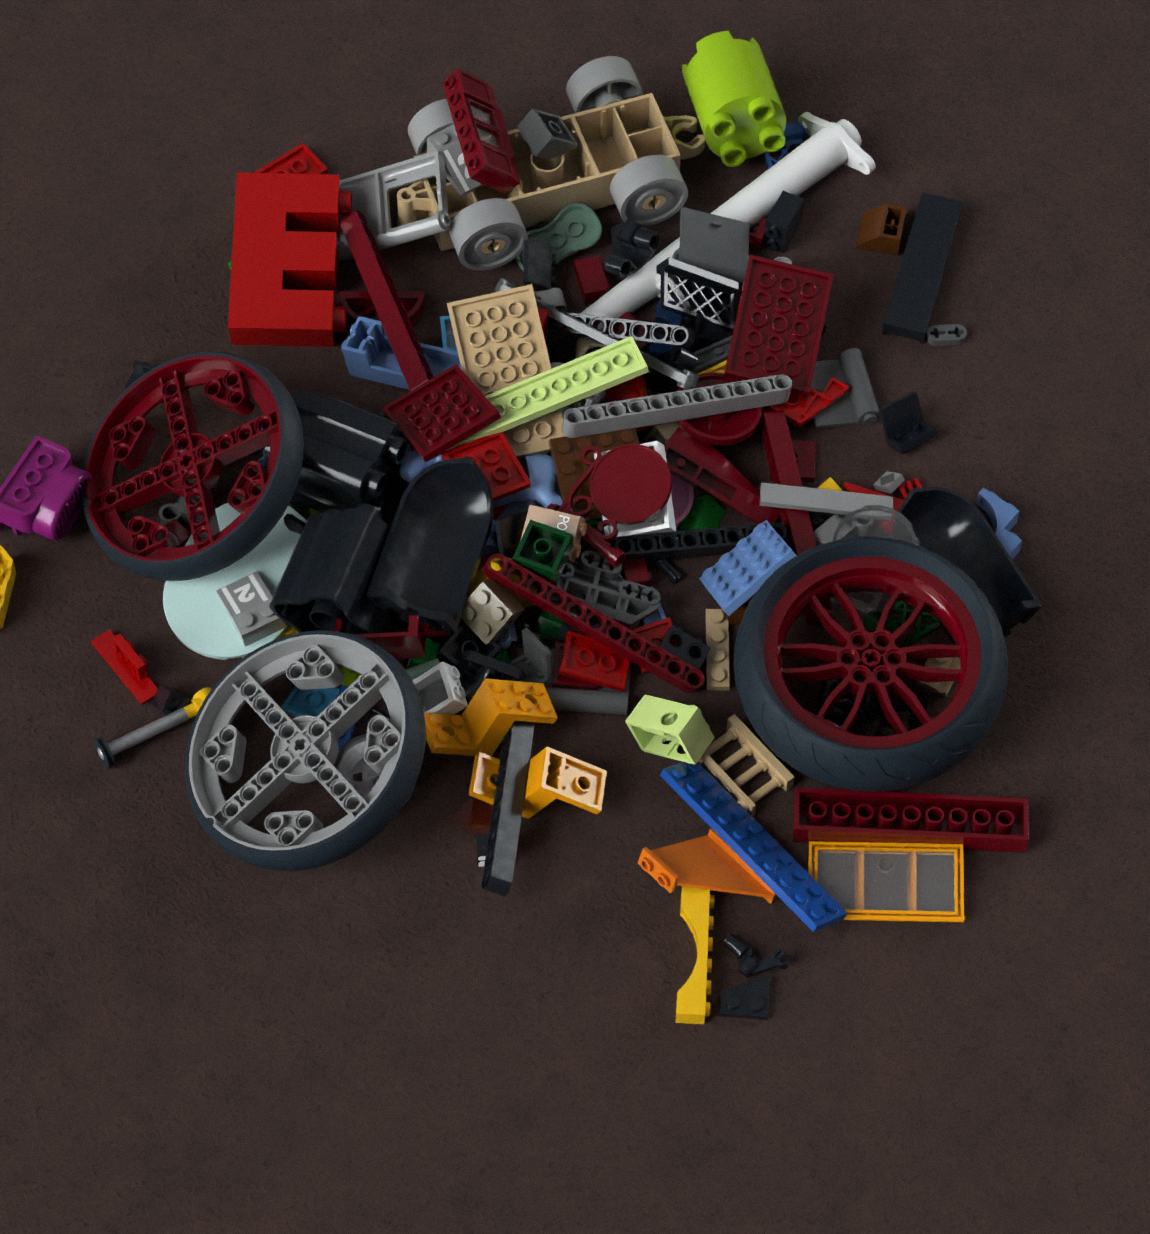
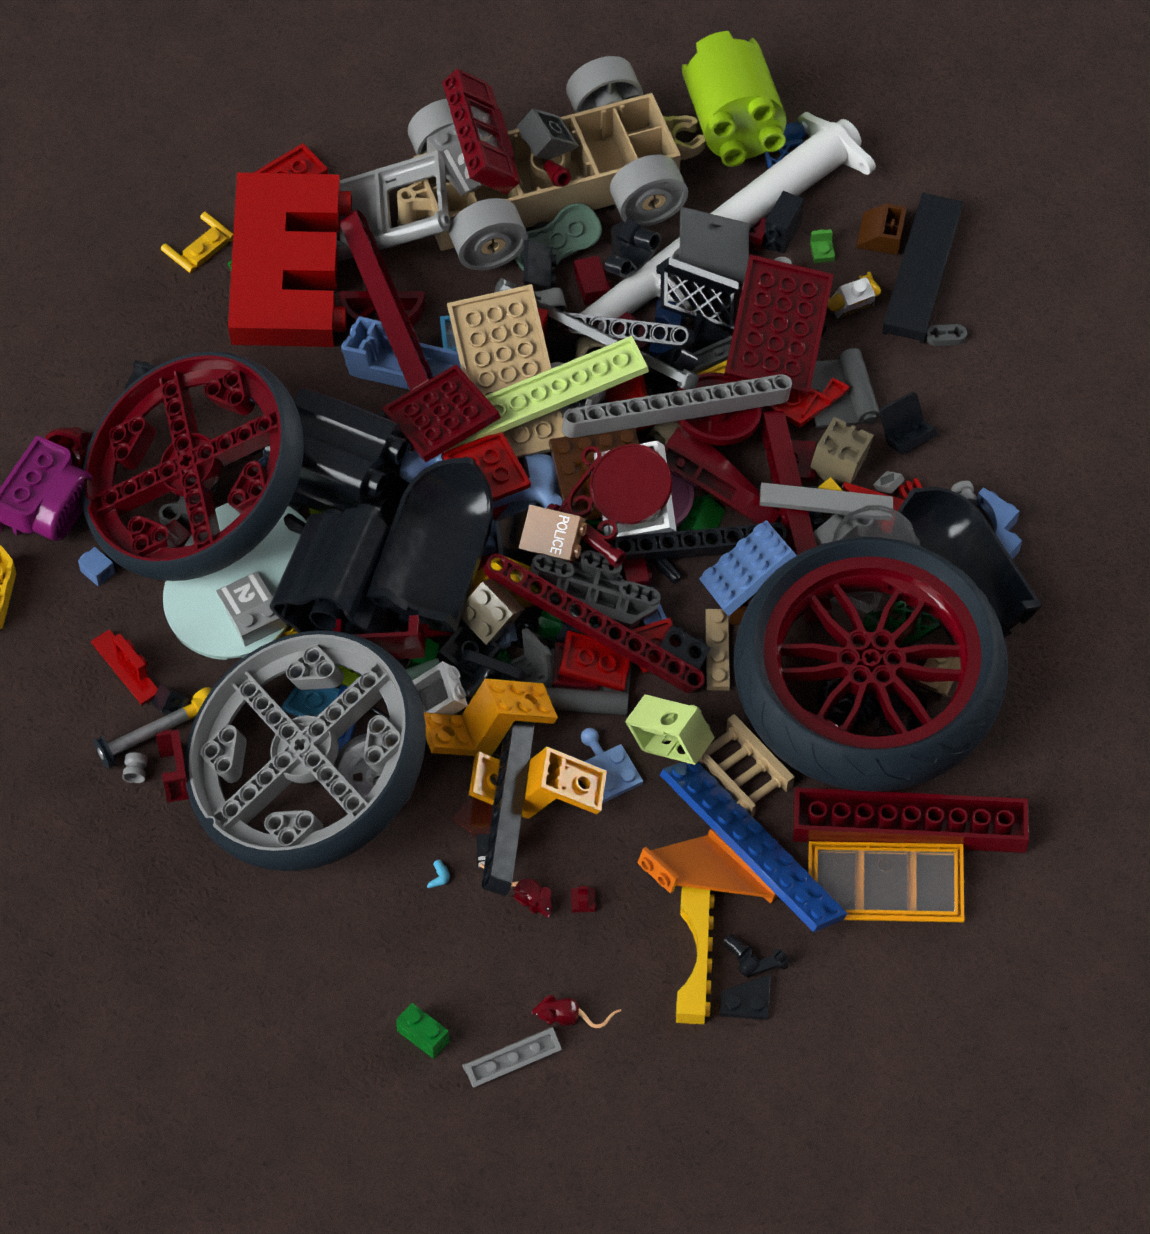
(74, 440): none -> dark red head
(96, 566): none -> medium blue brick
(135, 767): none -> light grey wheel
(174, 782): none -> dark red panel
(203, 247): none -> yellow plate
(422, 1030): none -> green brick
(443, 872): none -> medium azure animal
(512, 1057): none -> light grey hinge
(532, 894): none -> dark red animal
(544, 550): dark green brick -> none
(558, 174): none -> dark red cone
(564, 1011): none -> dark red animal
(582, 899): none -> dark red tile
(620, 770): none -> light blue plate
(822, 246): none -> bright green bracket
(841, 452): none -> dark tan piece
(854, 296): none -> white torso
(965, 489): none -> light grey wheel

